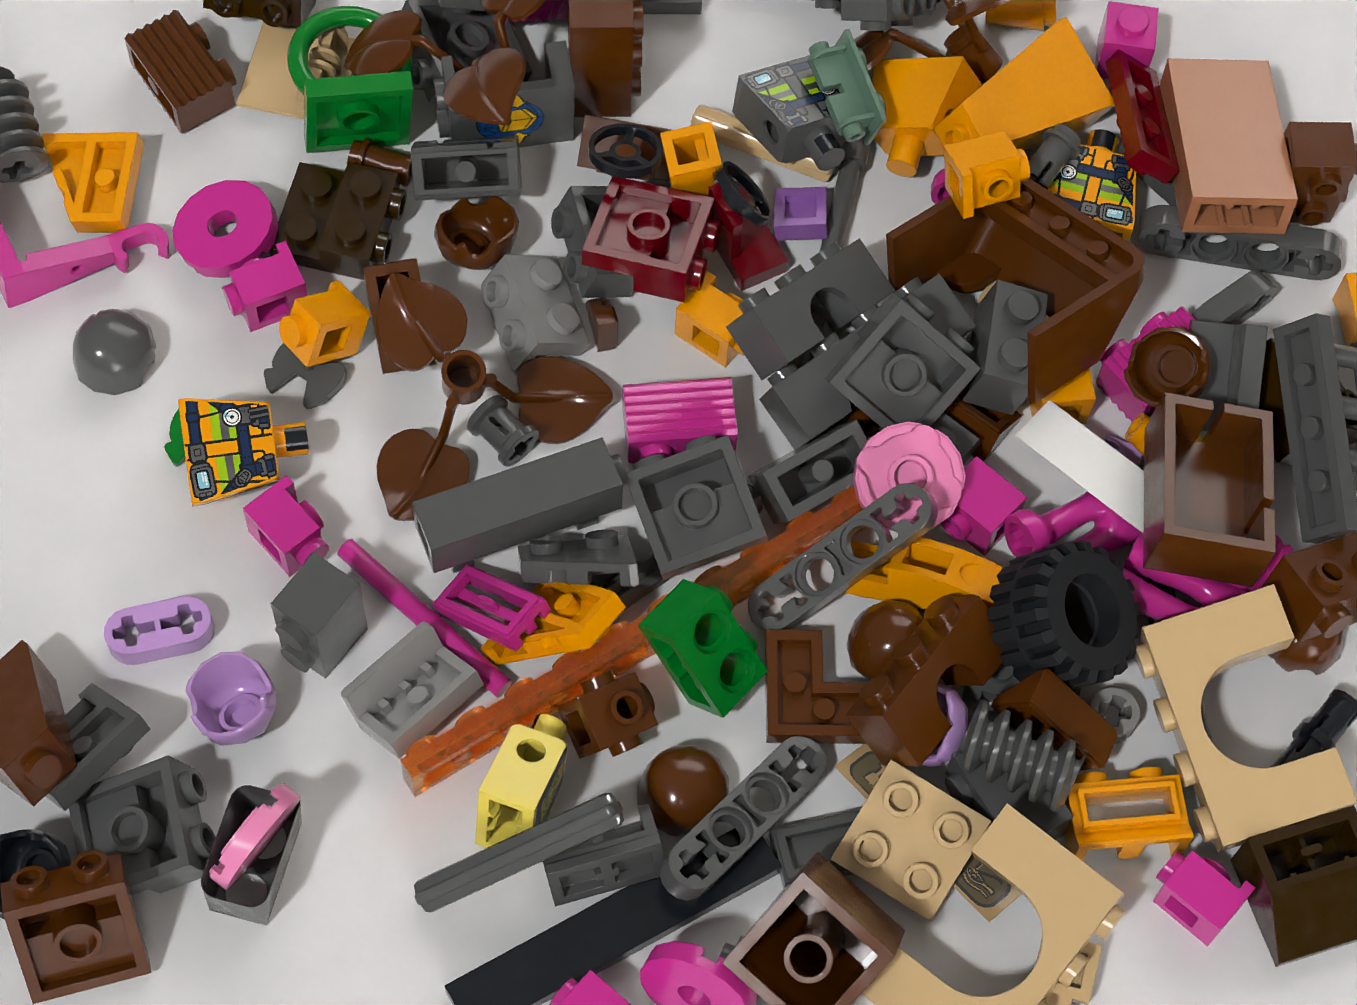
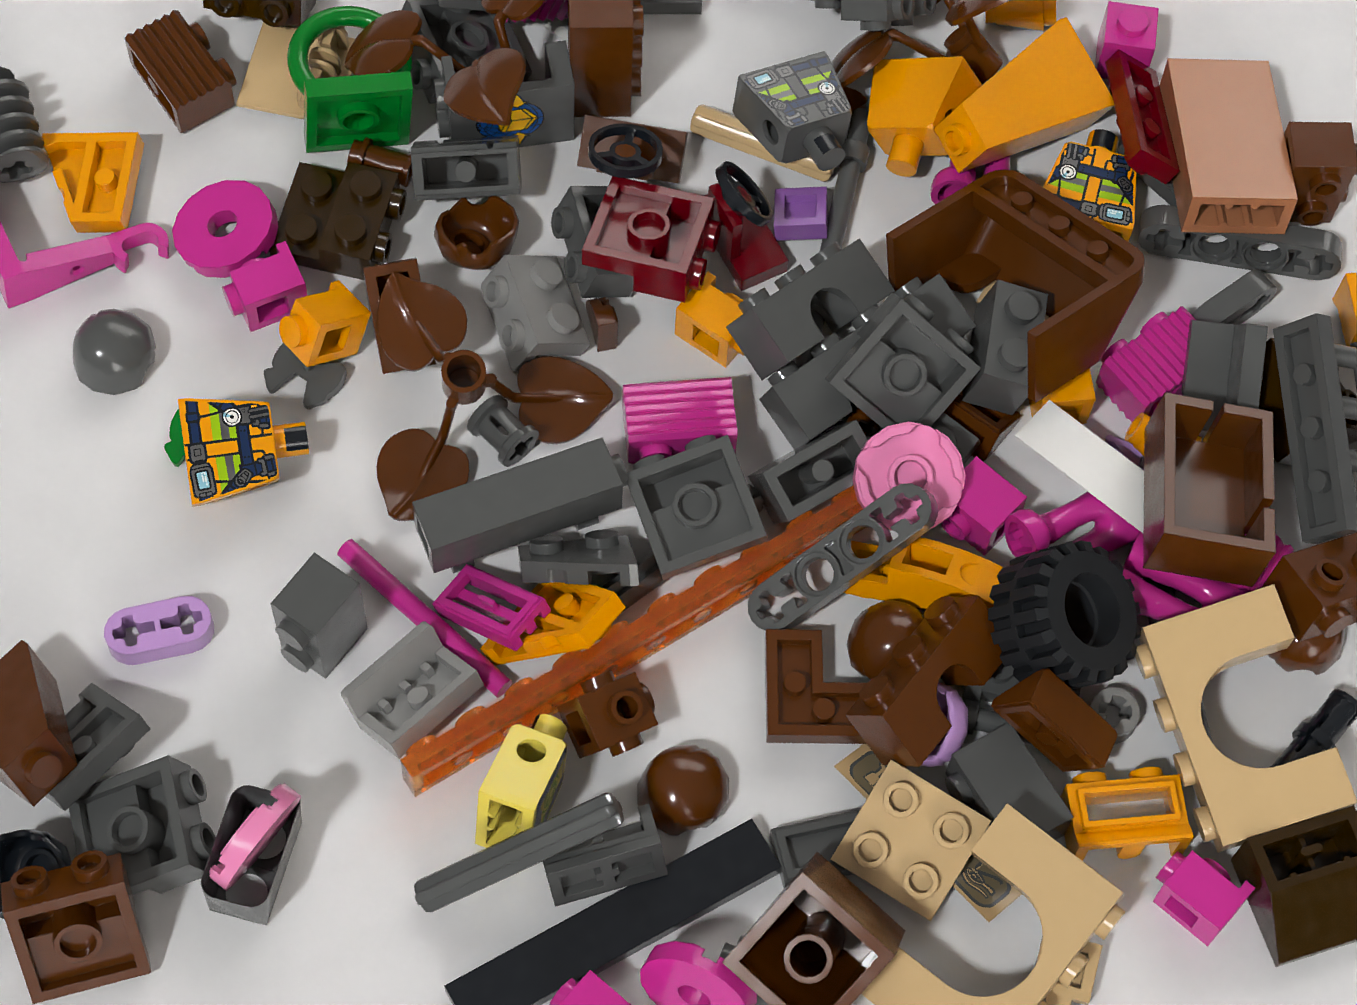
(231, 698): lavender hair -> none
(284, 527): dark pink brick -> none
(691, 157): light orange brick -> none
(704, 647): green brick -> none
(744, 816): dark grey beam -> none
(858, 108): sand green hinge -> none
(984, 171): light orange brick -> none
(1020, 756): dark grey piece -> none
(1057, 148): dark grey pin -> none
(1168, 362): reddish brown hair -> none

